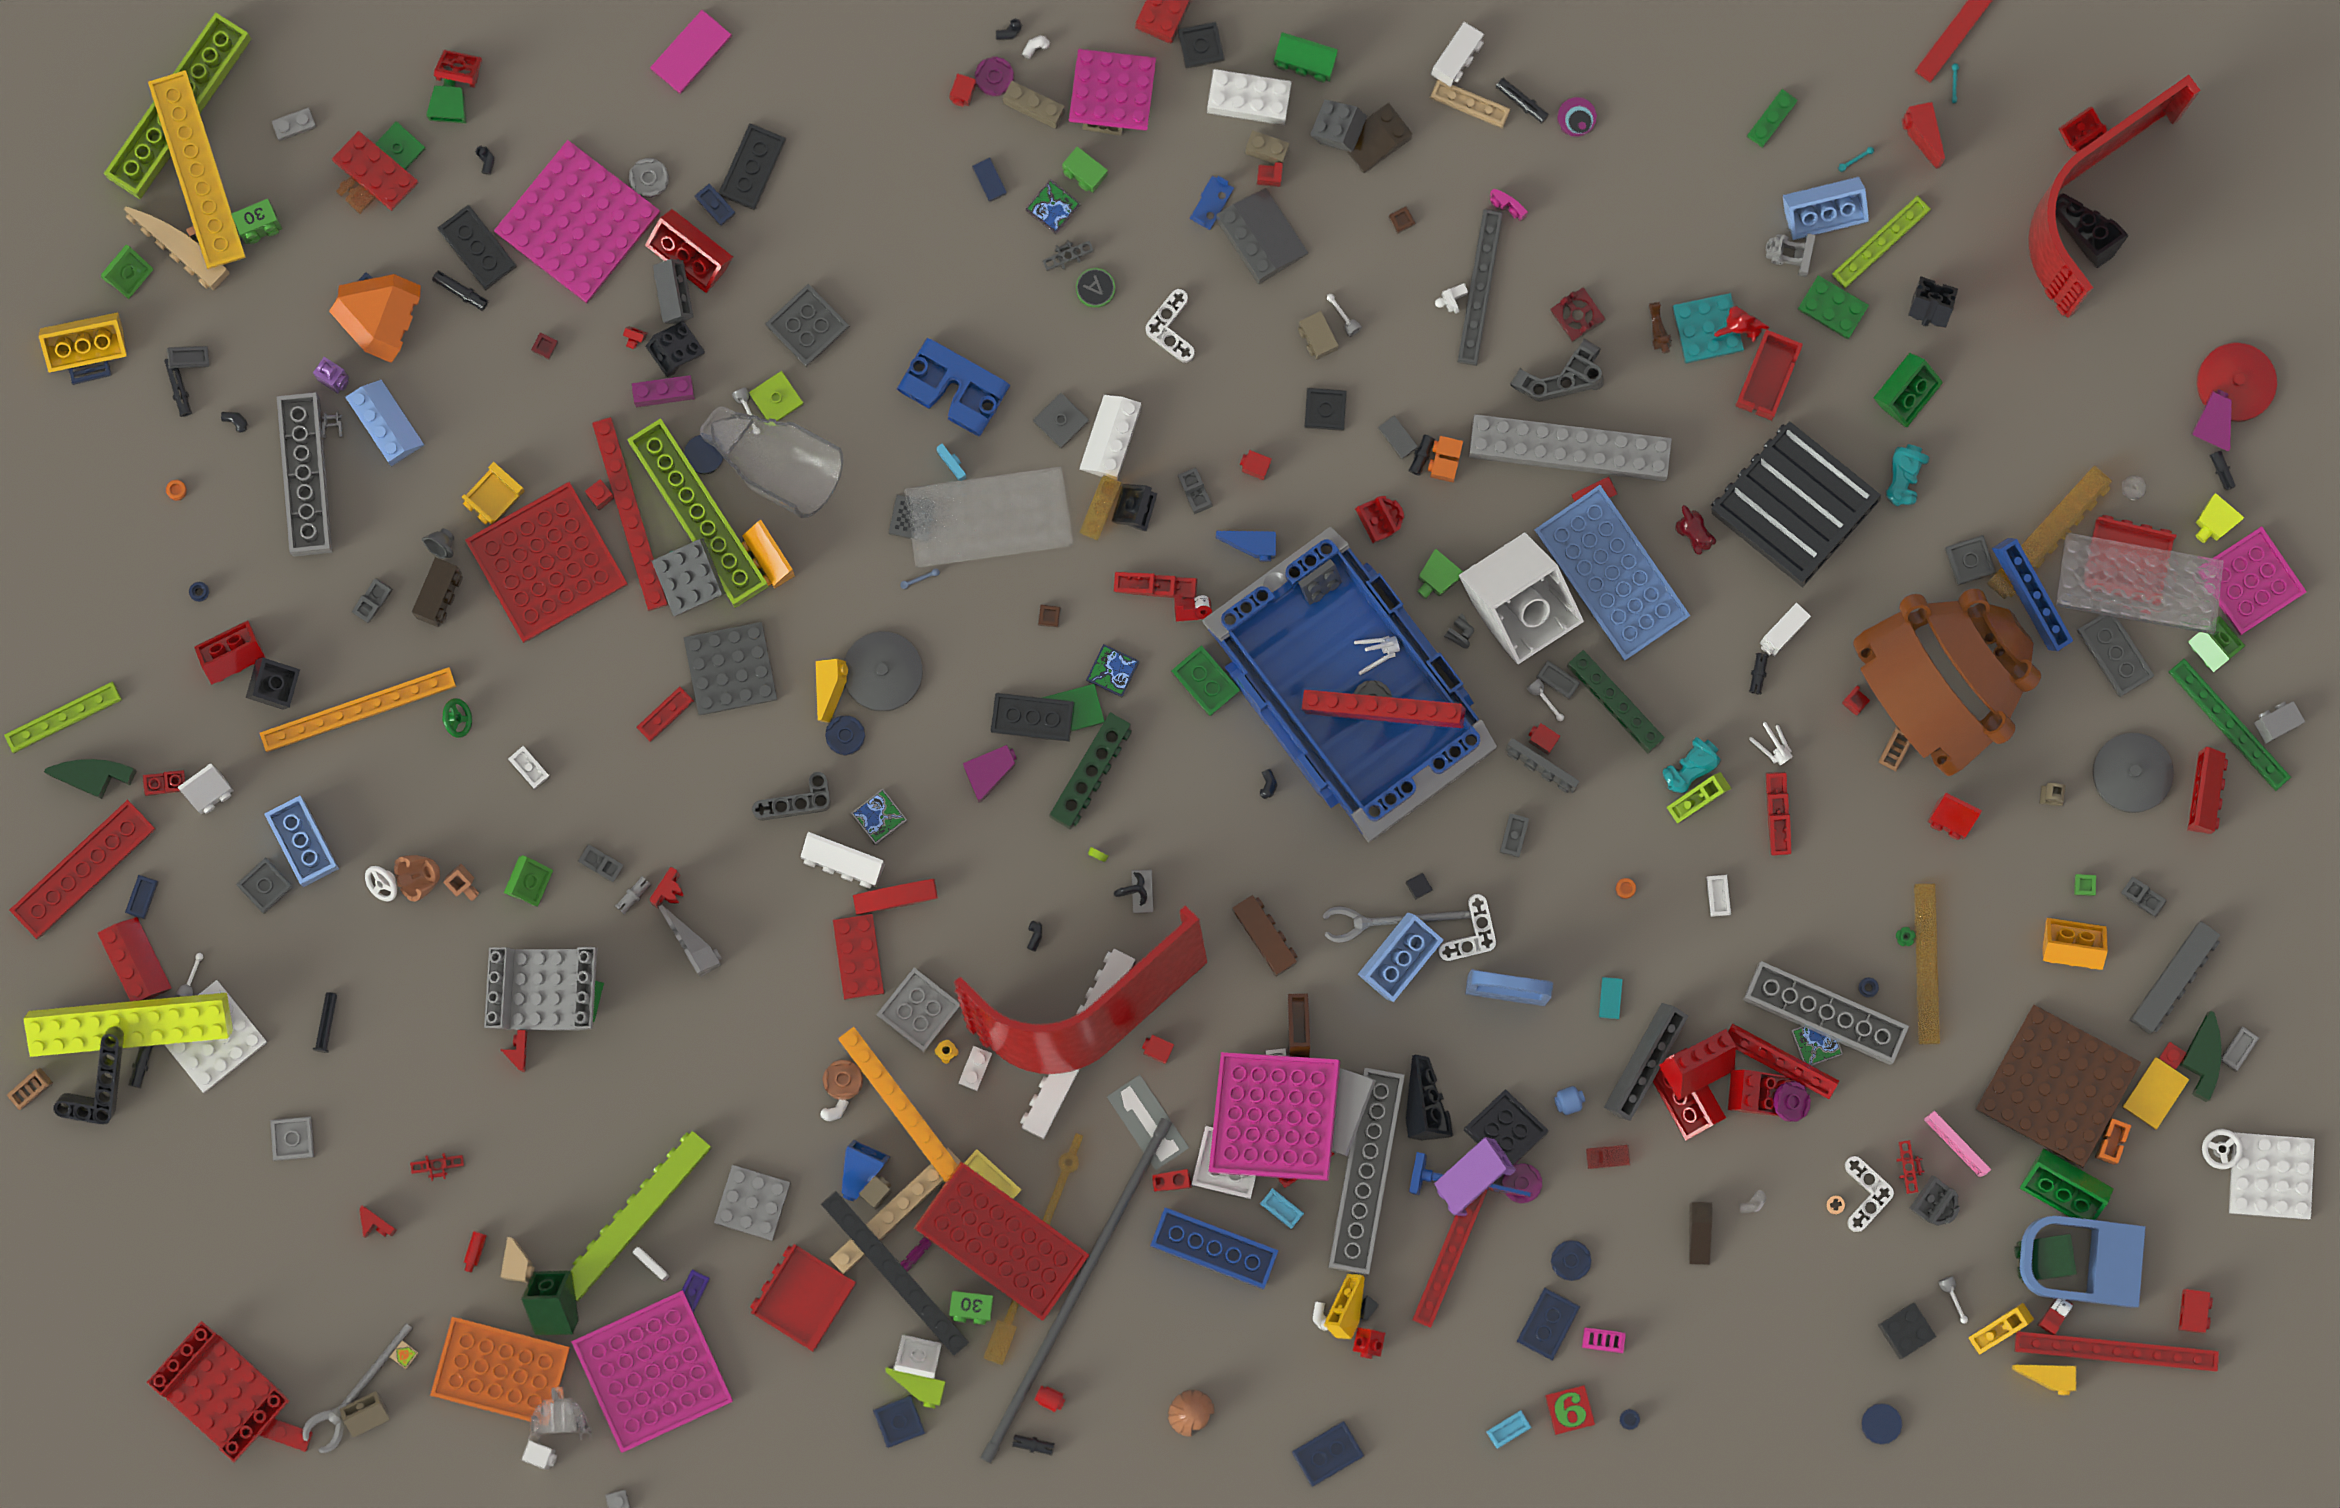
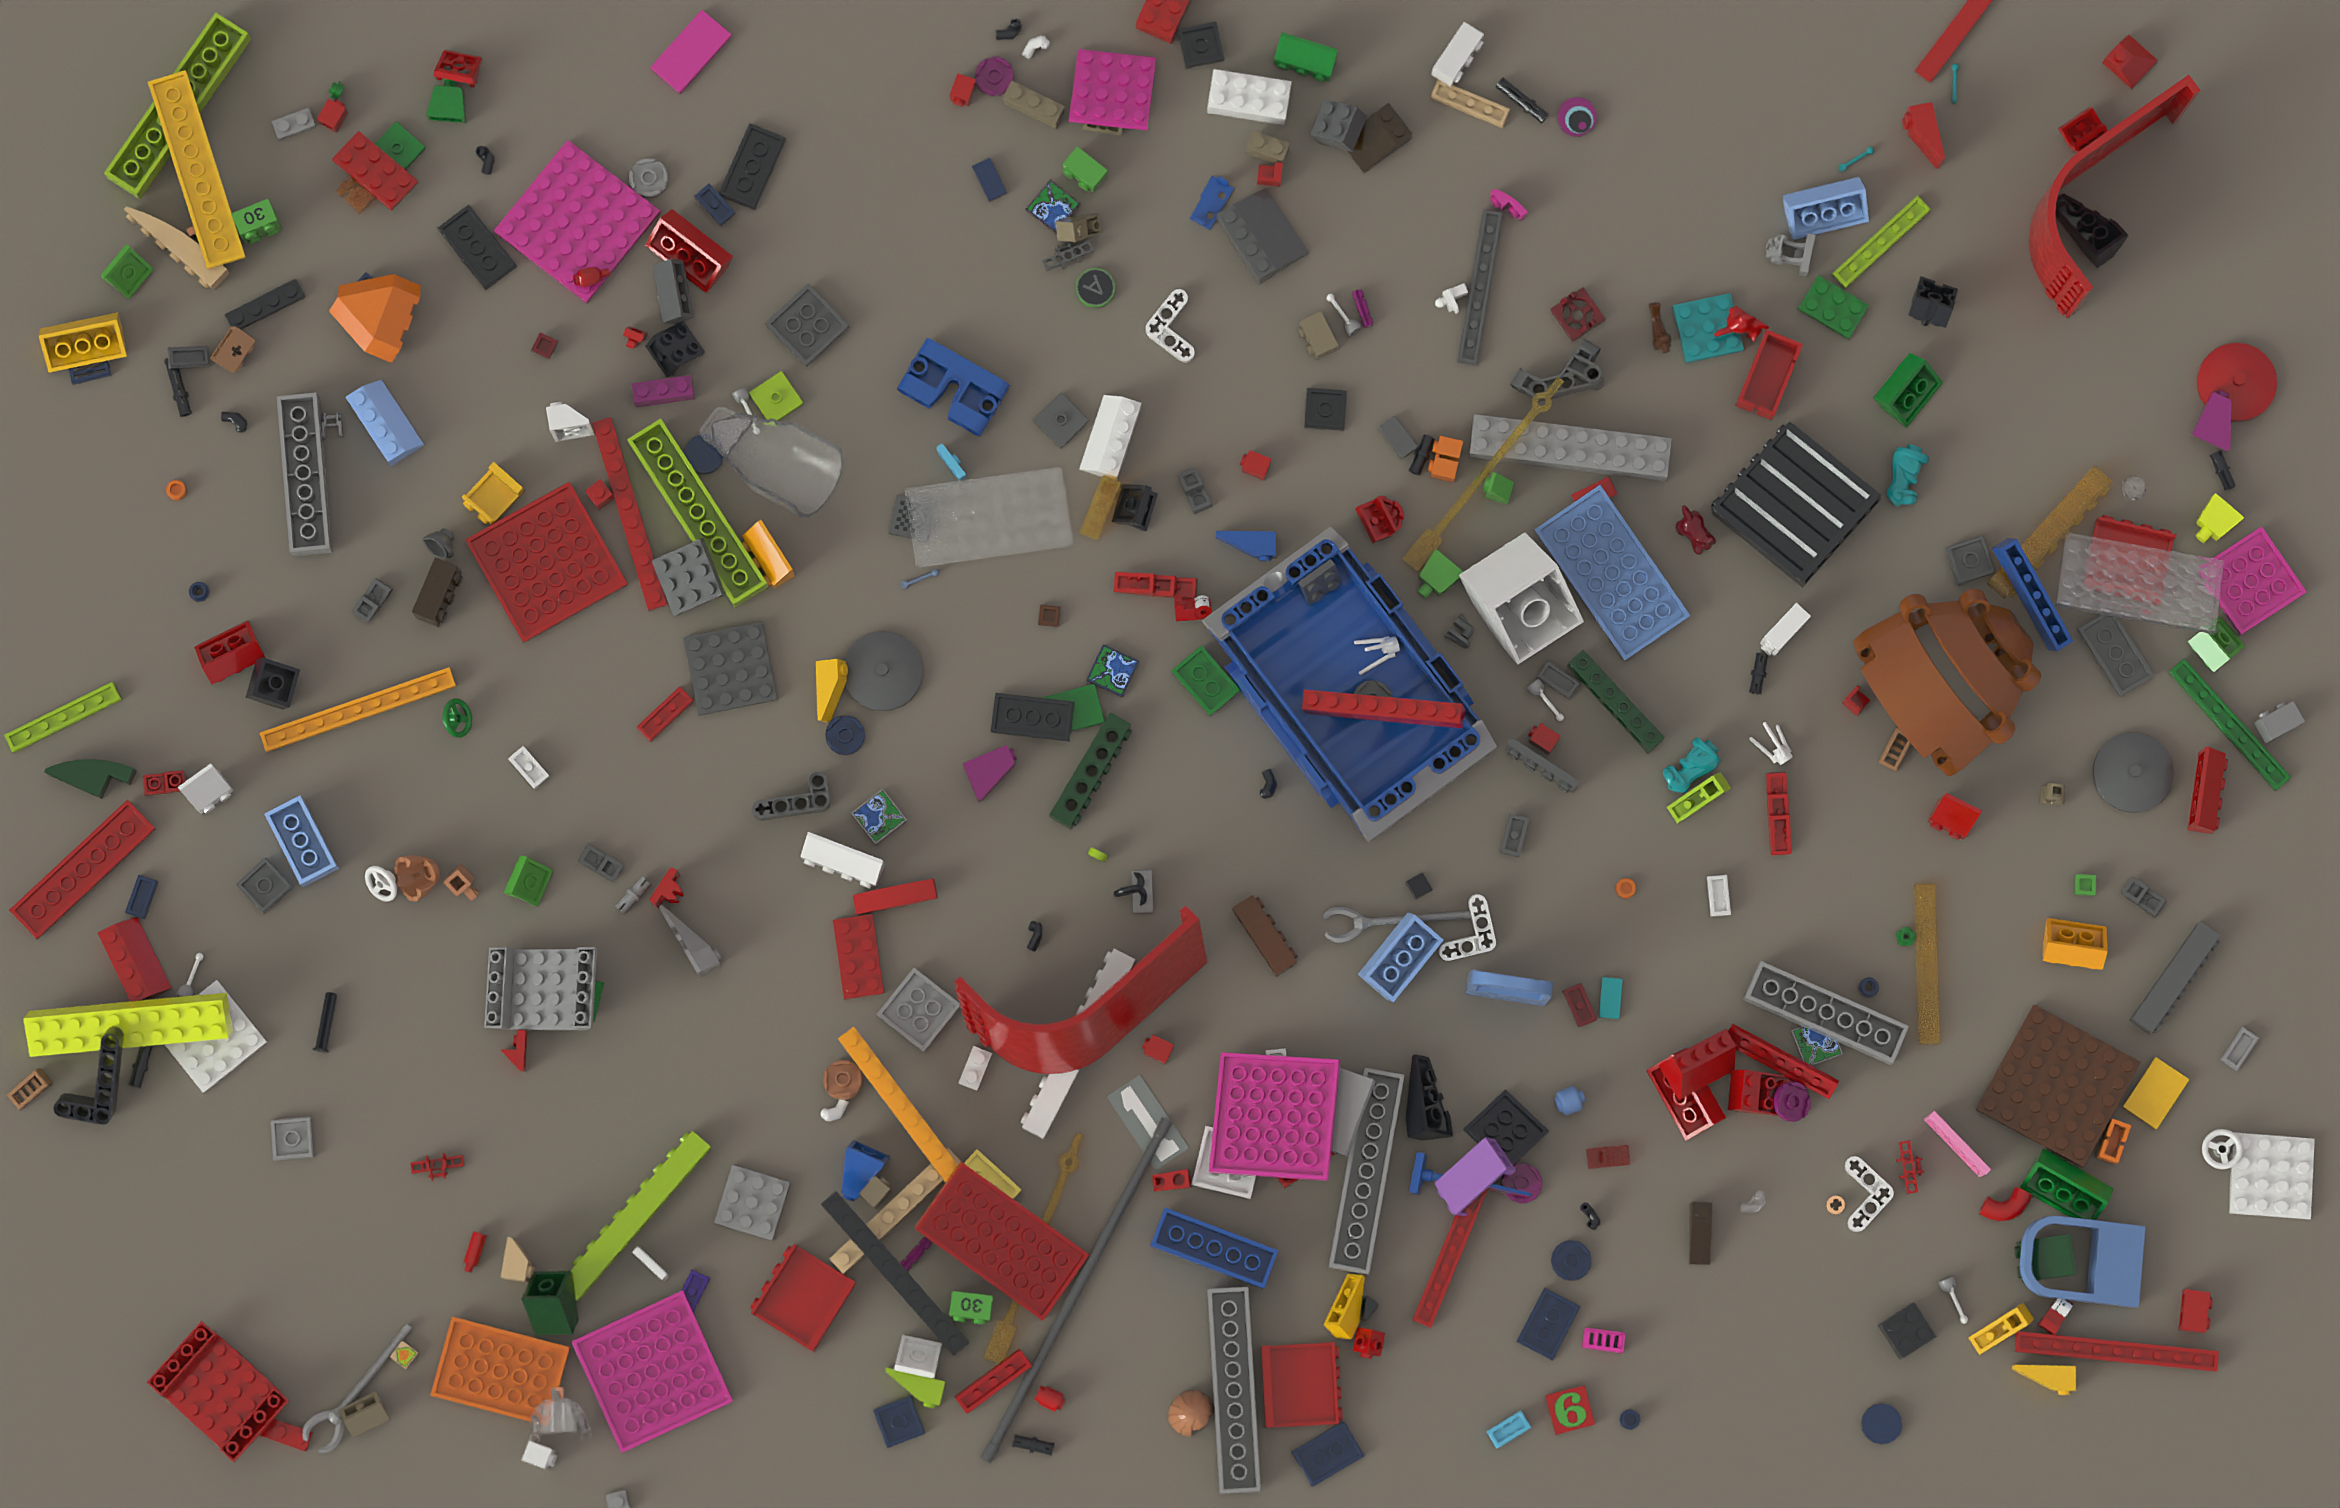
(224, 355): none -> medium nougat brick
(265, 305): none -> black plate
(331, 375): medium lavender brick -> none
(332, 115): none -> red brick
(336, 90): none -> green plate
(369, 1220): red slope -> none
(467, 294): black pin -> none
(567, 423): none -> white slope
(589, 276): none -> red plant
(946, 1057): yellow brick -> none
(993, 1381): none -> red plate
(1078, 227): none -> dark tan slope
(1233, 1390): none -> light grey brick
(1281, 1208): medium azure plate -> none
(1298, 1025): reddish brown slope -> none
(1301, 1385): none -> red panel
(1318, 1316): white arm -> none
(1362, 308): none -> magenta axle
(1402, 219): reddish brown tile -> none
(1430, 540): none -> clear yellow bar
(1498, 488): none -> bright green slope
(1579, 1005): none -> dark red plate
(1591, 1214): none -> black arm
(1645, 1061): dark grey brick -> none
(1772, 118): green plate -> none
(1936, 1203): dark grey slope -> none
(2007, 1209): none -> red cylinder
(2129, 61): none -> red slope
(2172, 1055): red plate -> none
(2205, 1057): dark green slope -> none

